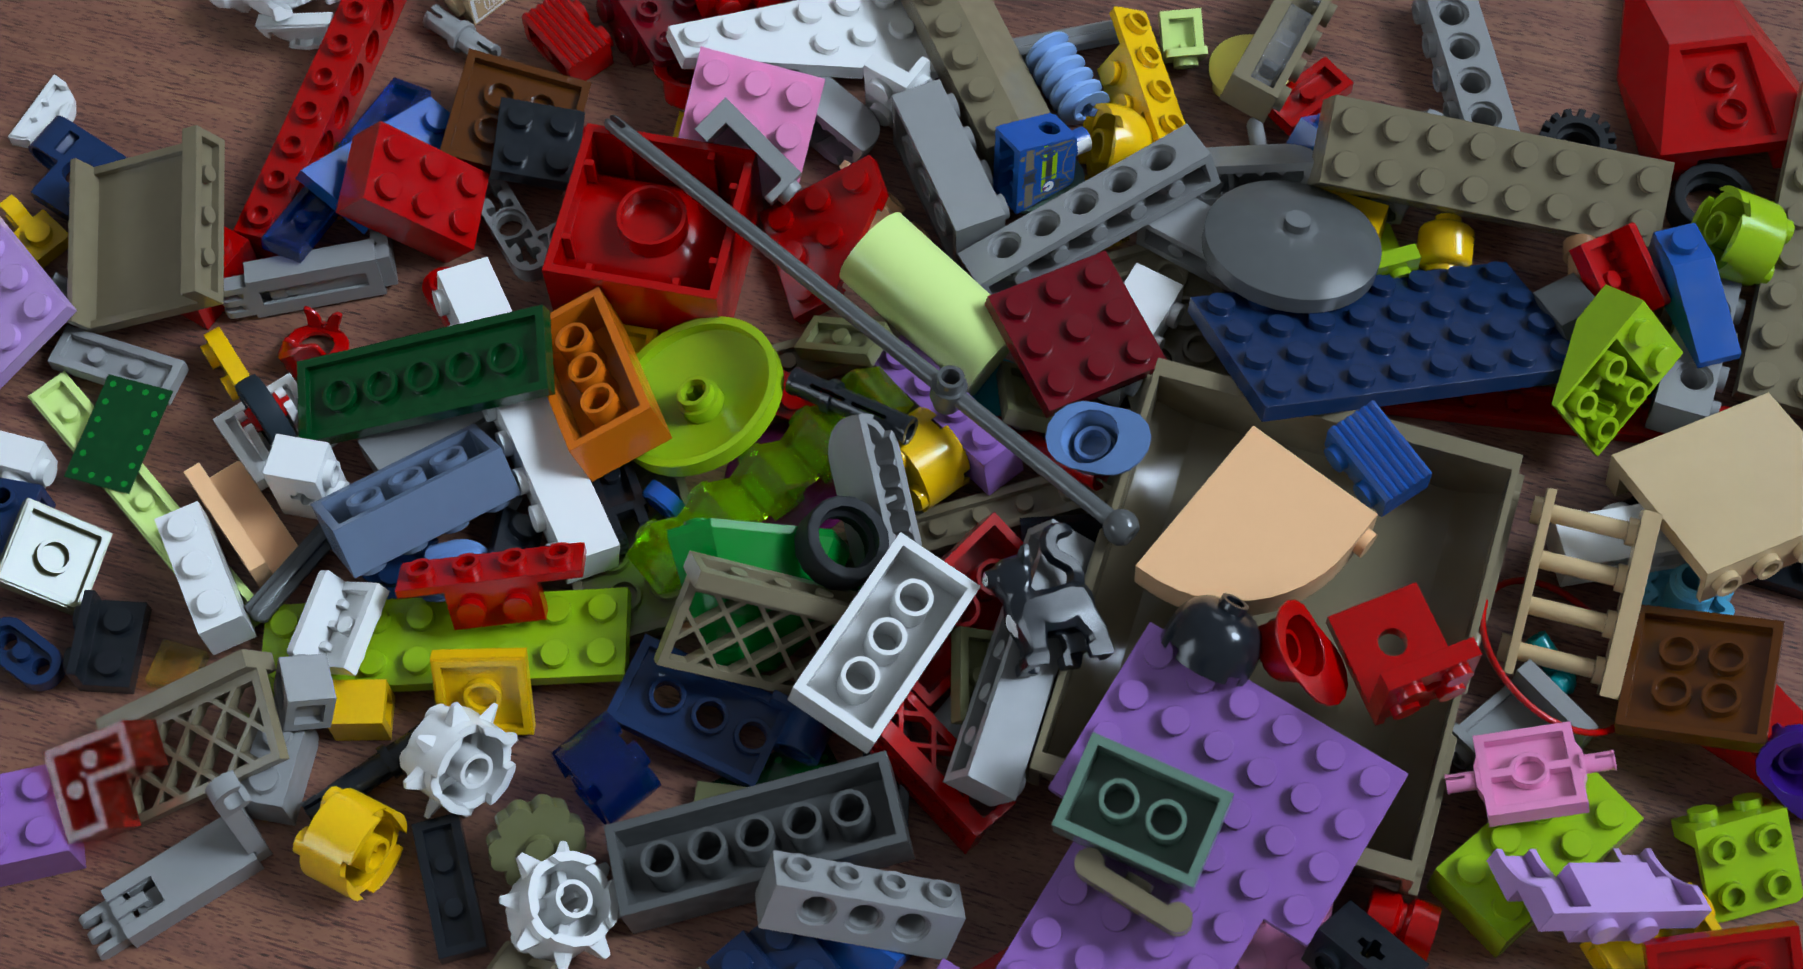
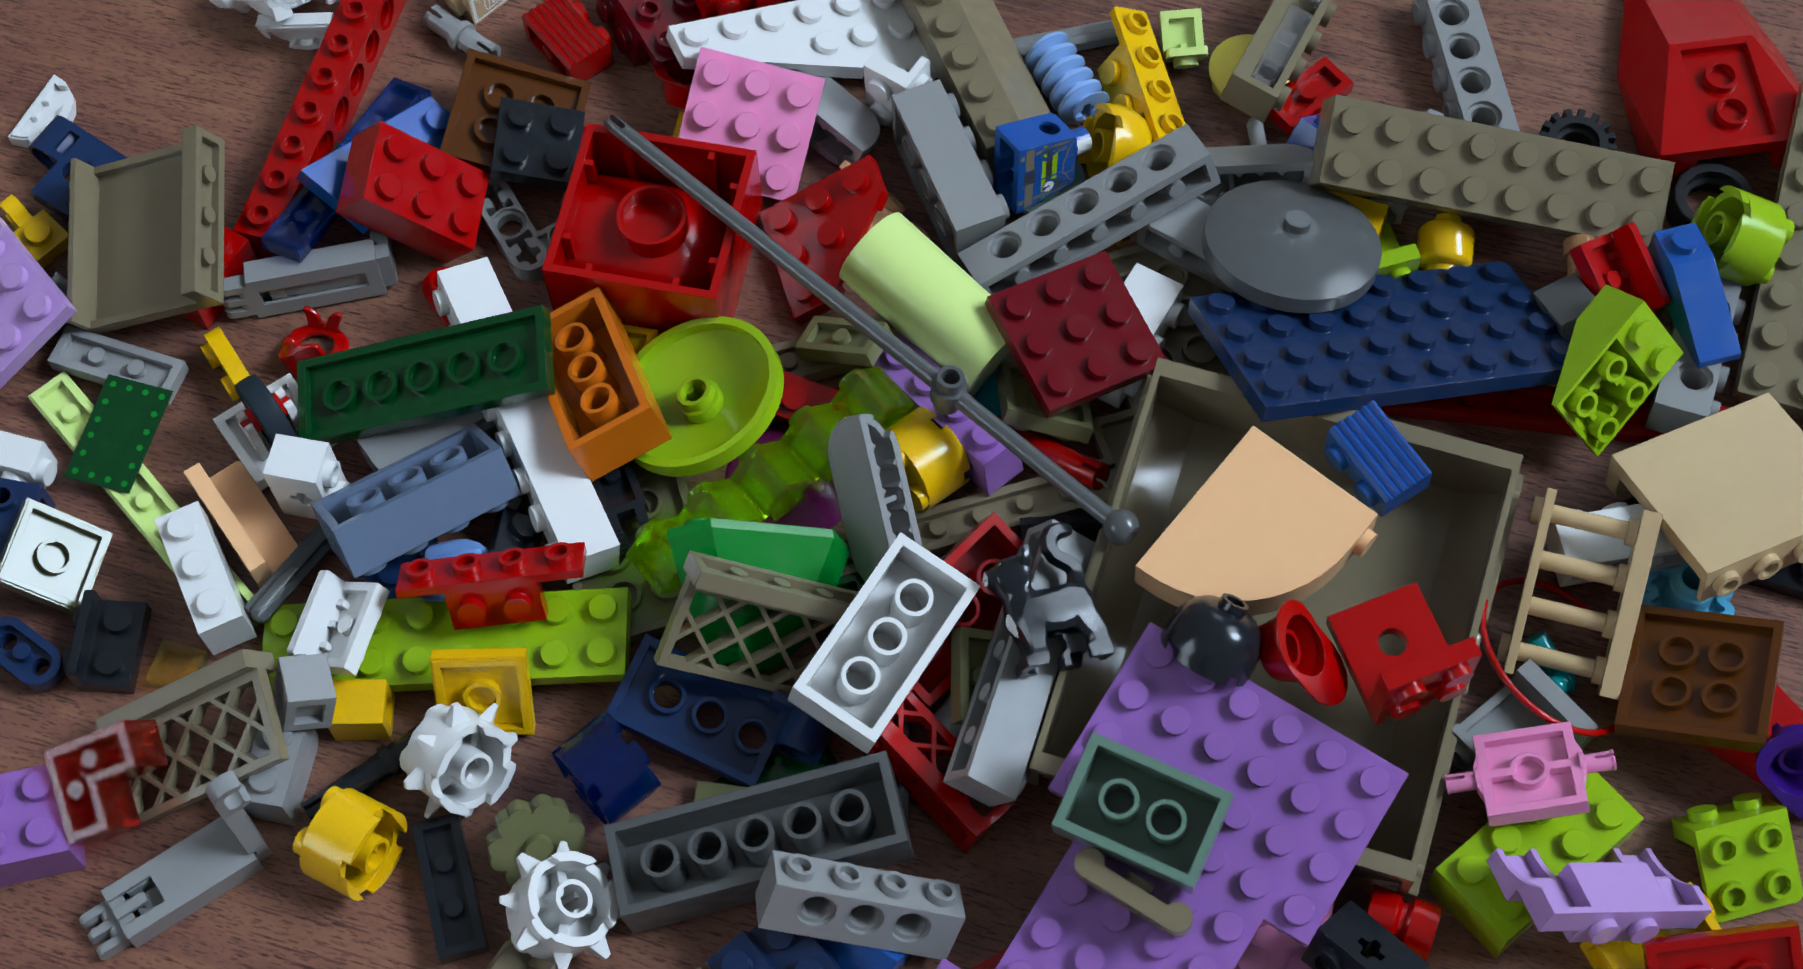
(663, 499): blue tile -> none
(726, 116): light grey panel -> none
(812, 555): black tyre -> none
(844, 402): black pin -> none
(1097, 438): medium blue piece -> none

